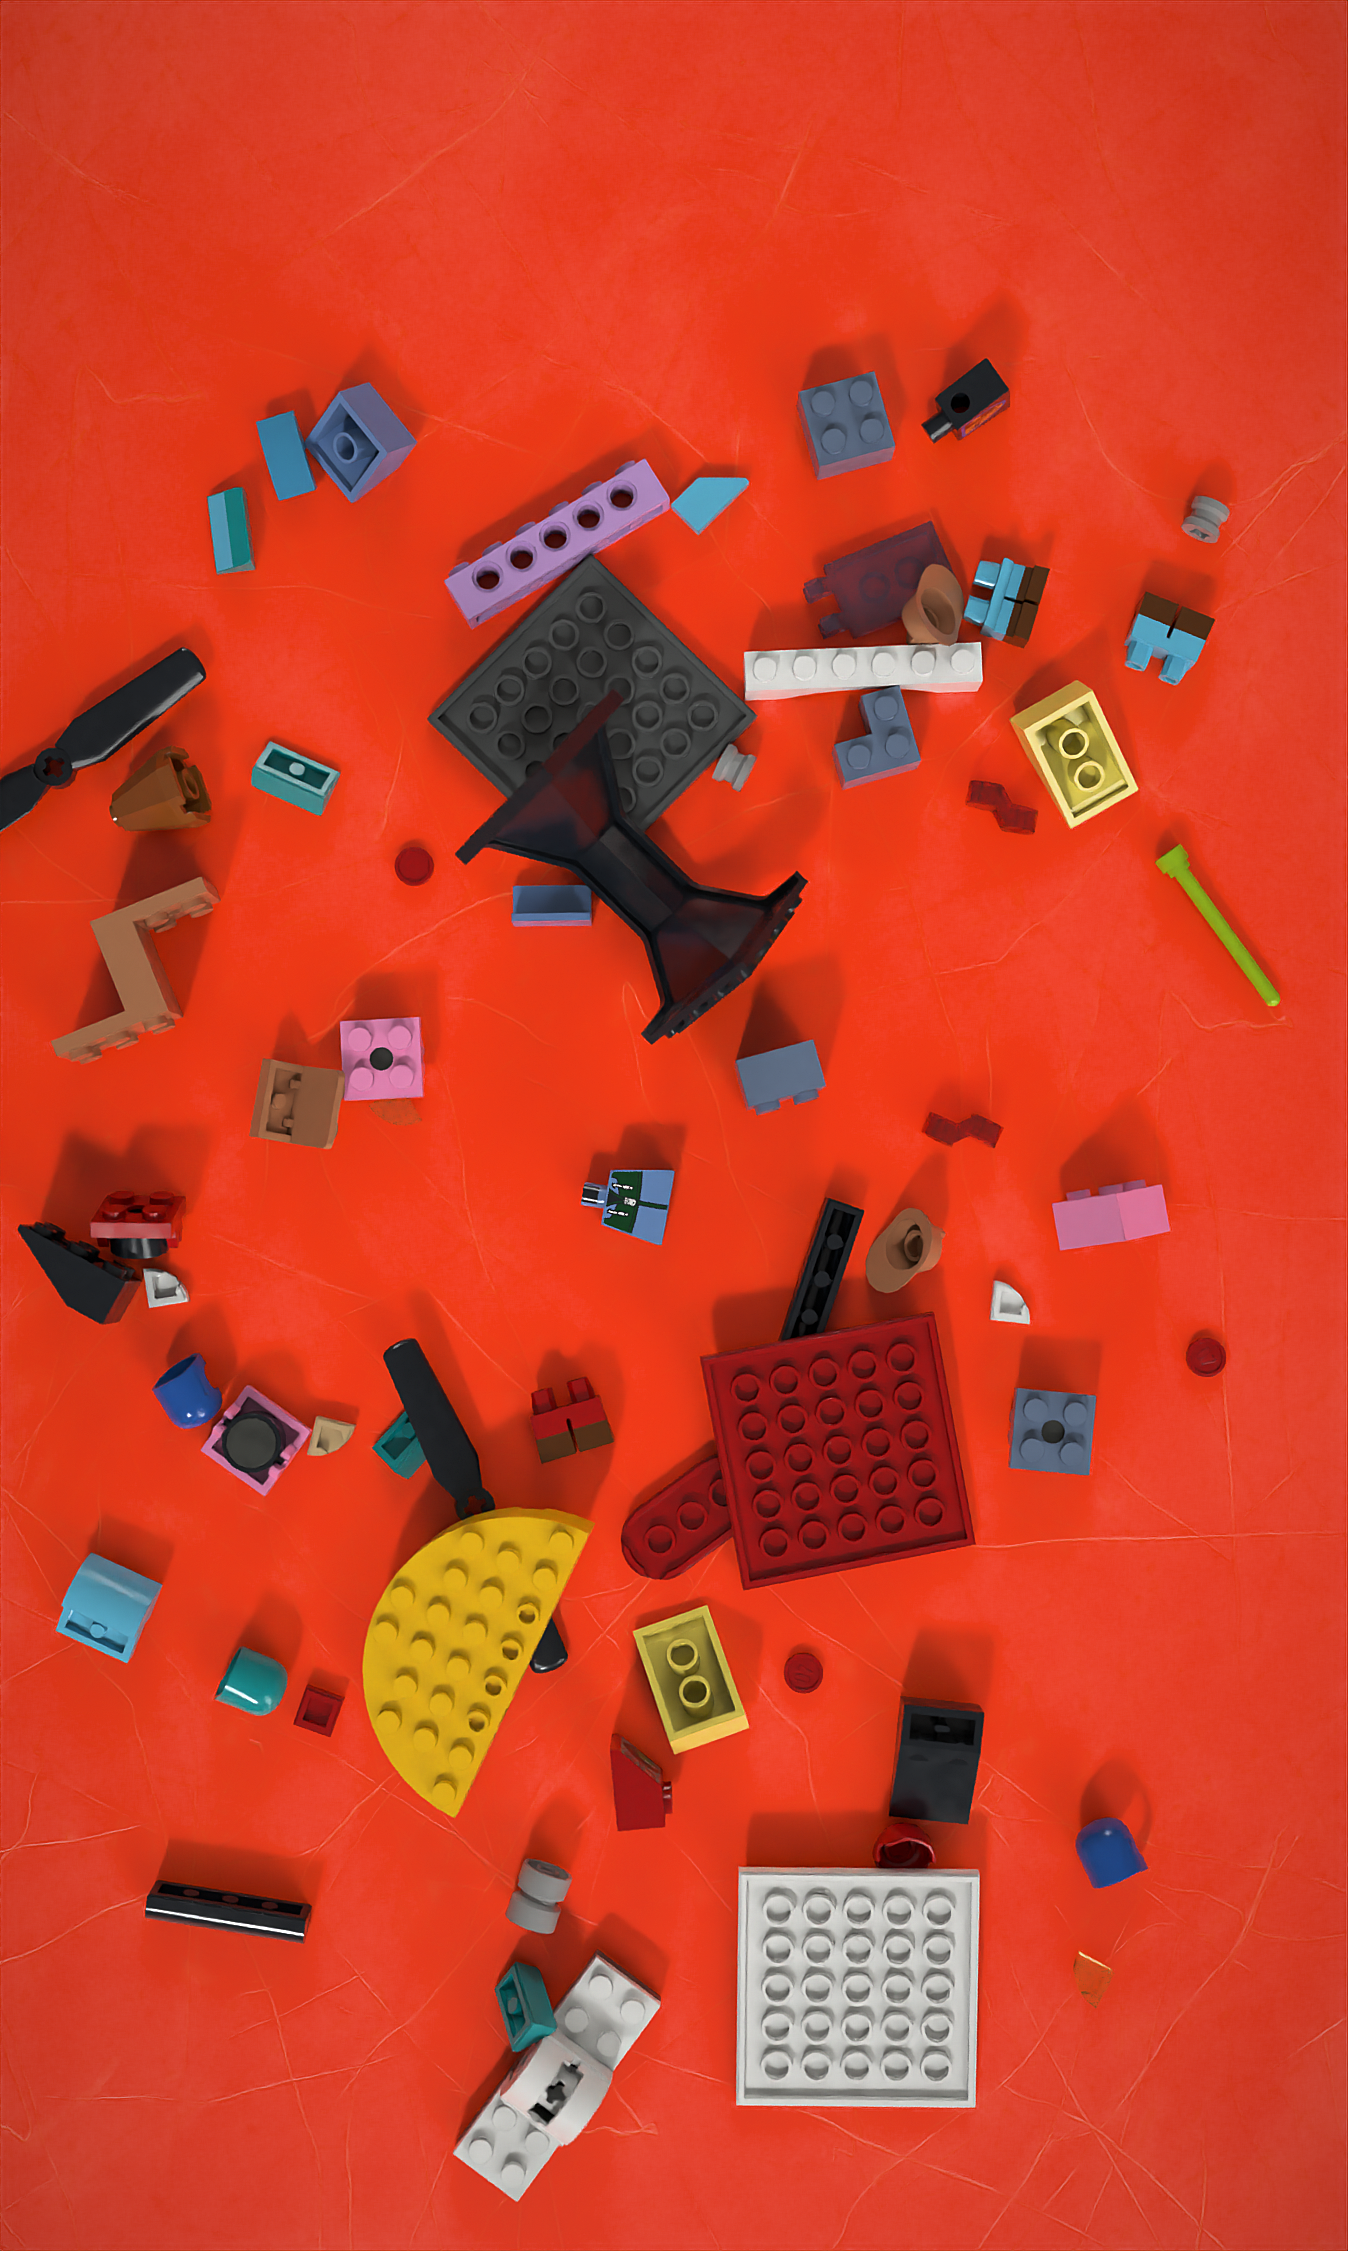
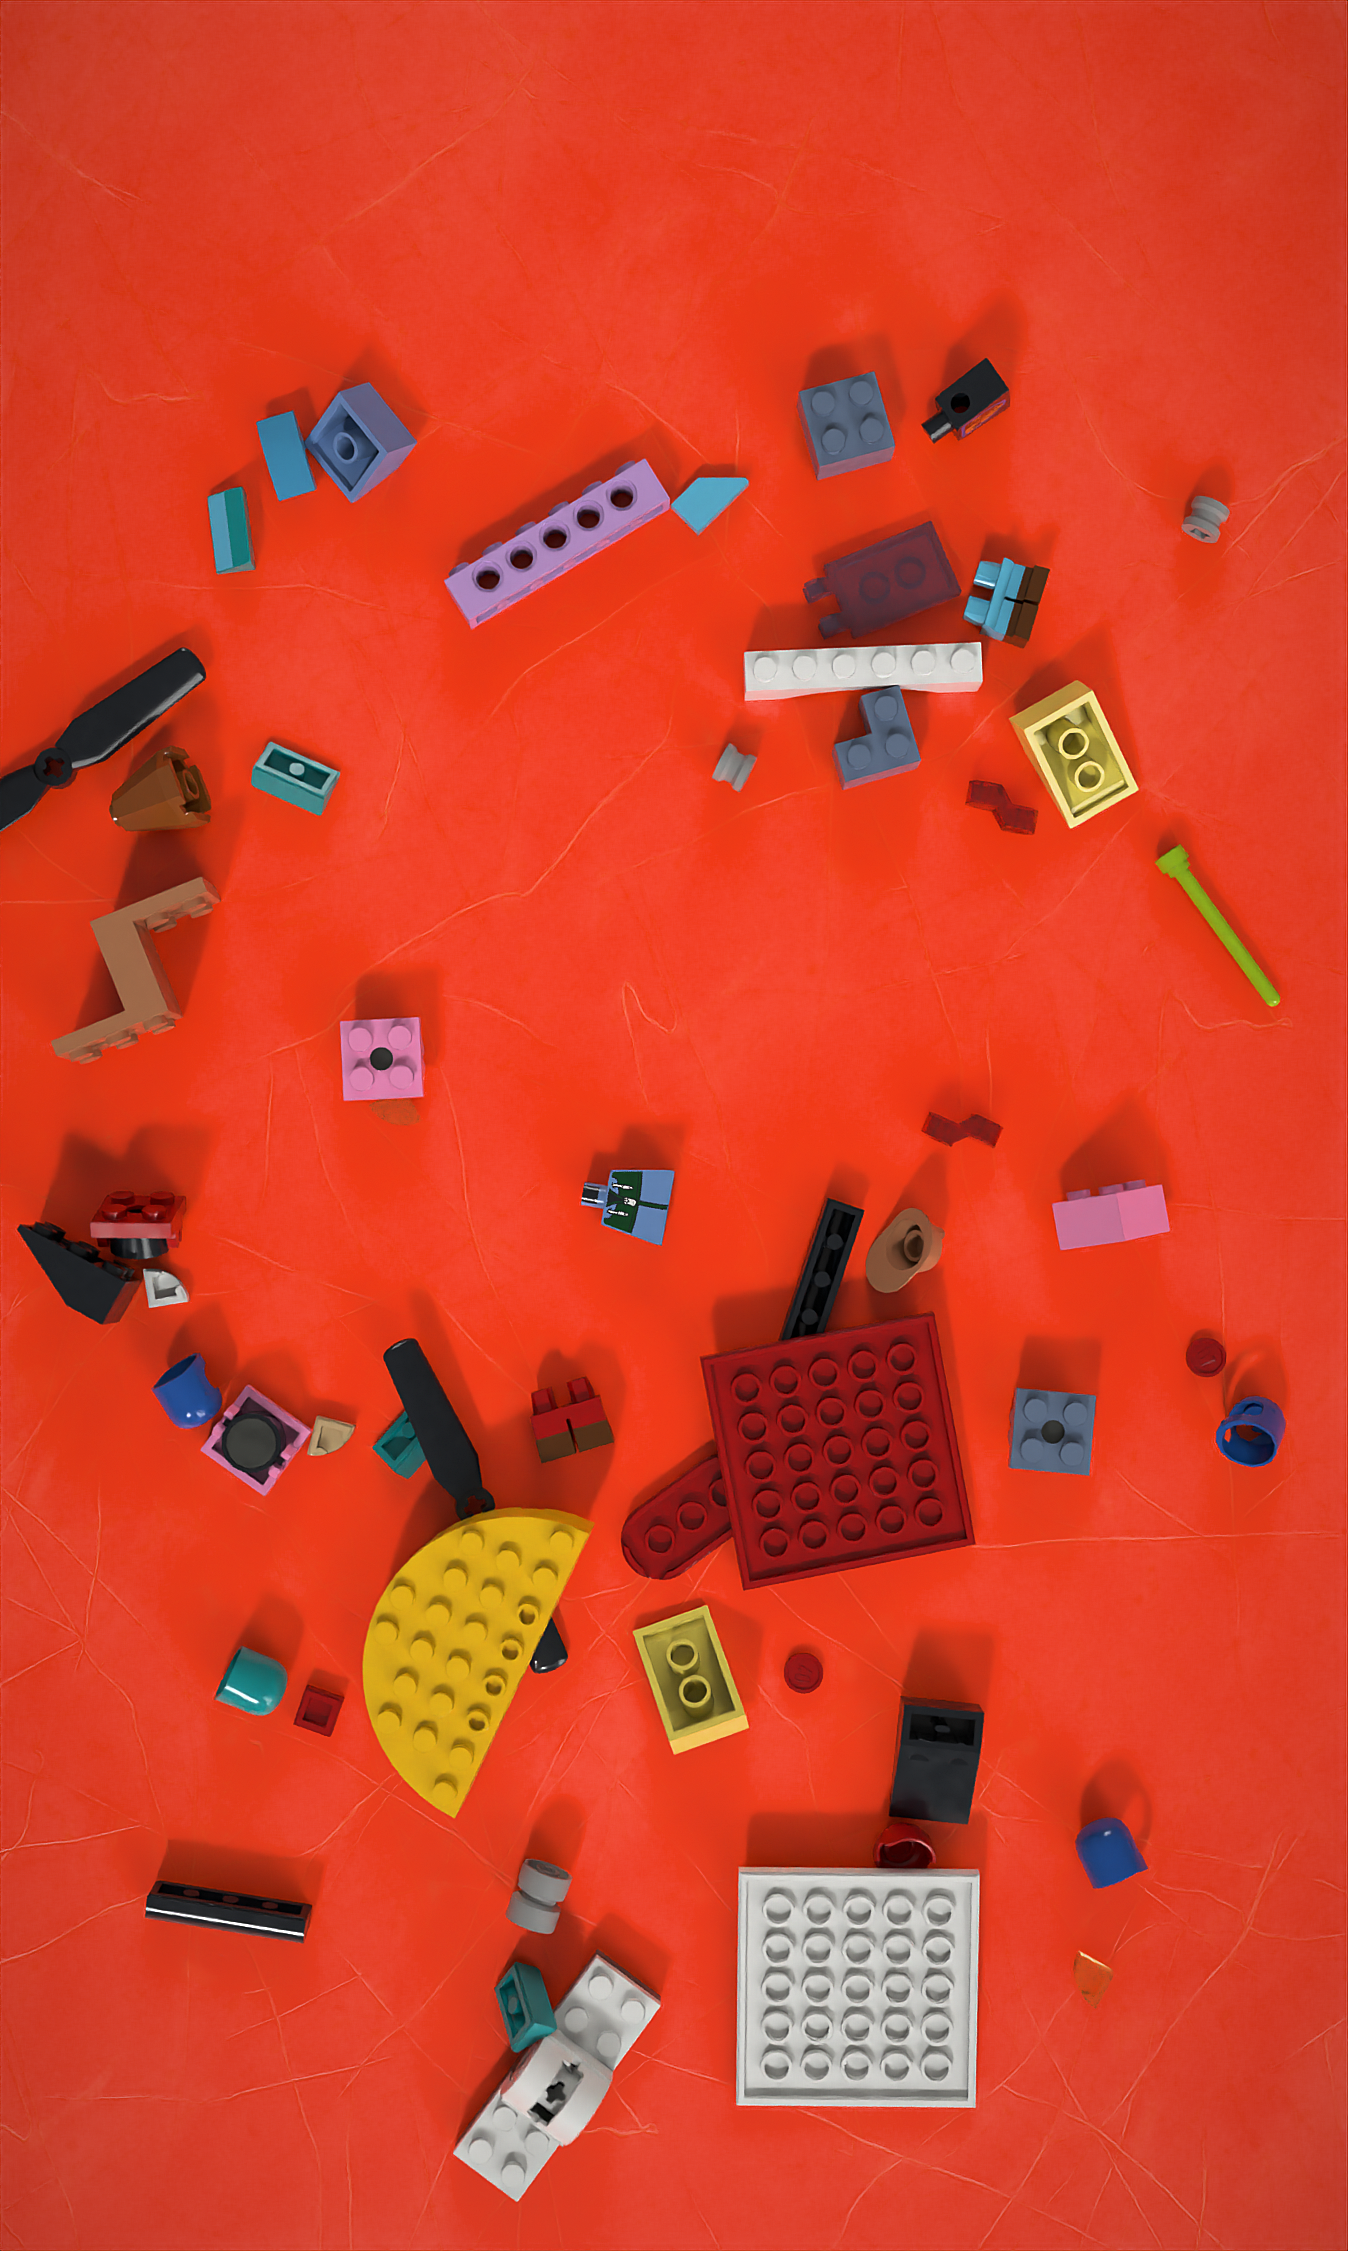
(108, 1607): medium azure brick -> none
(297, 1104): nougat bracket -> none
(414, 866): red piece -> none
(552, 905): medium blue panel -> none
(563, 664): dark grey tile -> none
(638, 1788): red slope -> none
(694, 934): black panel -> none
(780, 1076): sand blue brick -> none
(934, 609): nougat piece -> none
(1008, 1304): white tile -> none
(1149, 637): medium azure hips -> none
(1266, 1419): none -> blue helmet

